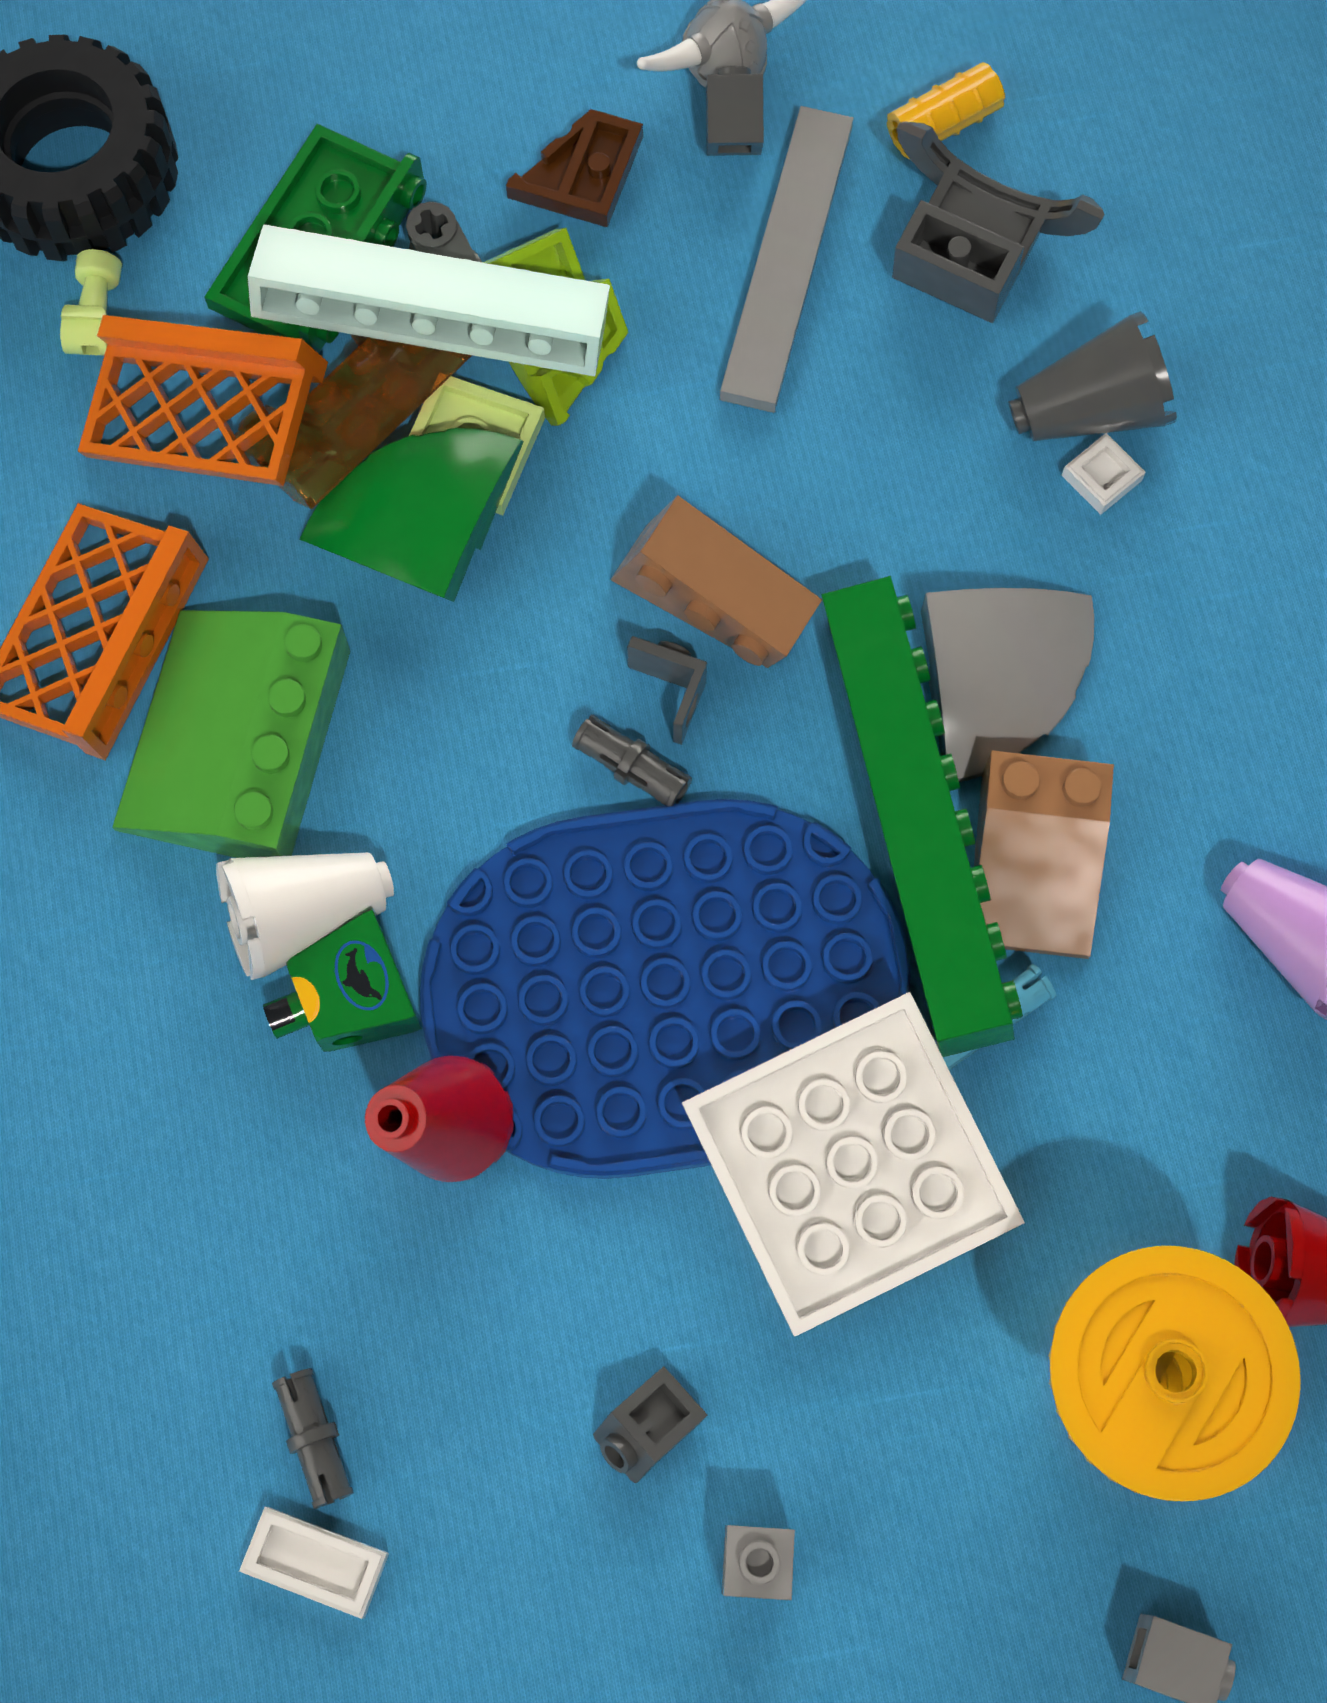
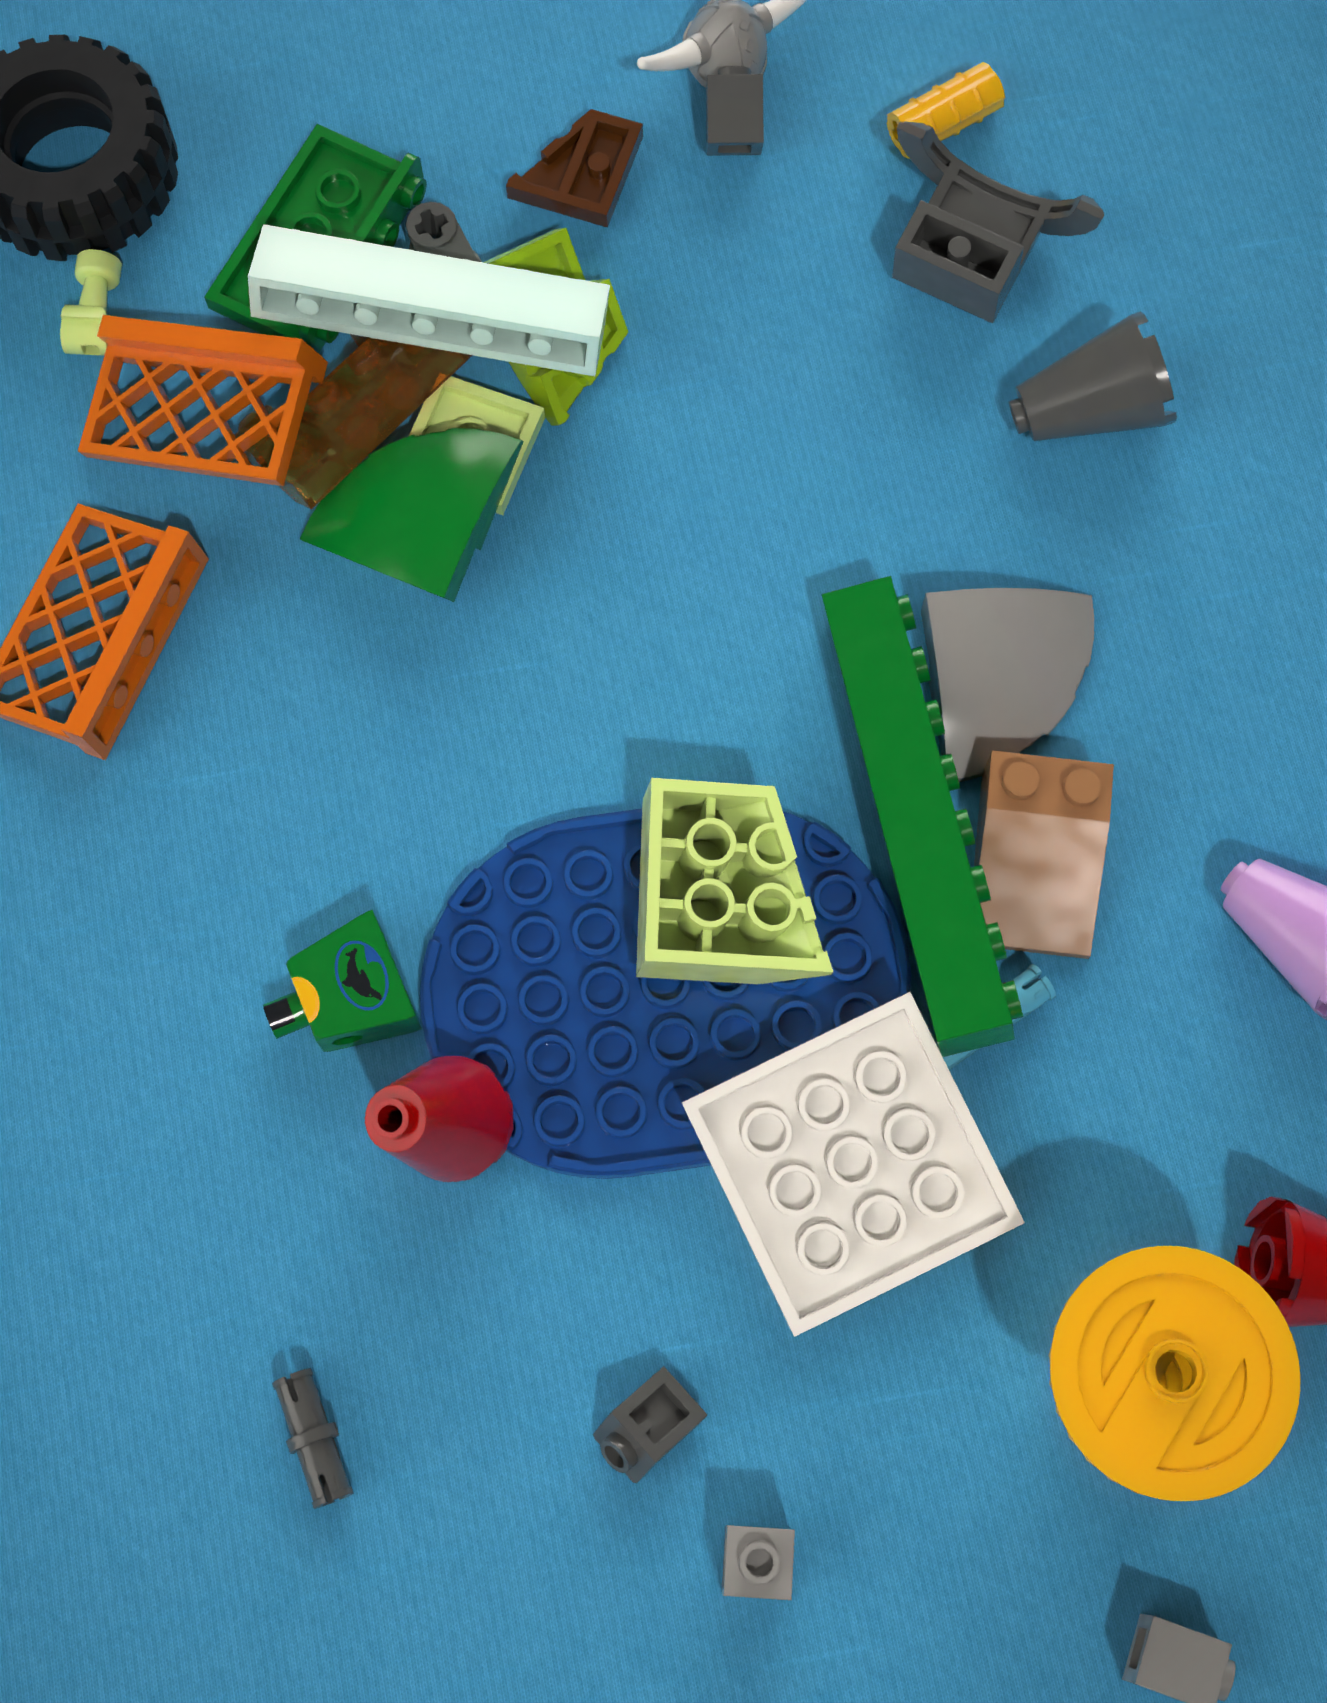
(235, 732): bright green slope -> none
(294, 901): white cone -> none
(314, 1562): white tile -> none
(631, 761): dark grey pin -> none
(674, 665): dark grey bracket -> none
(717, 584): medium nougat wedge -> none
(722, 888): none -> yellowish green wedge
(786, 260): light grey tile -> none
(1103, 473): white tile -> none

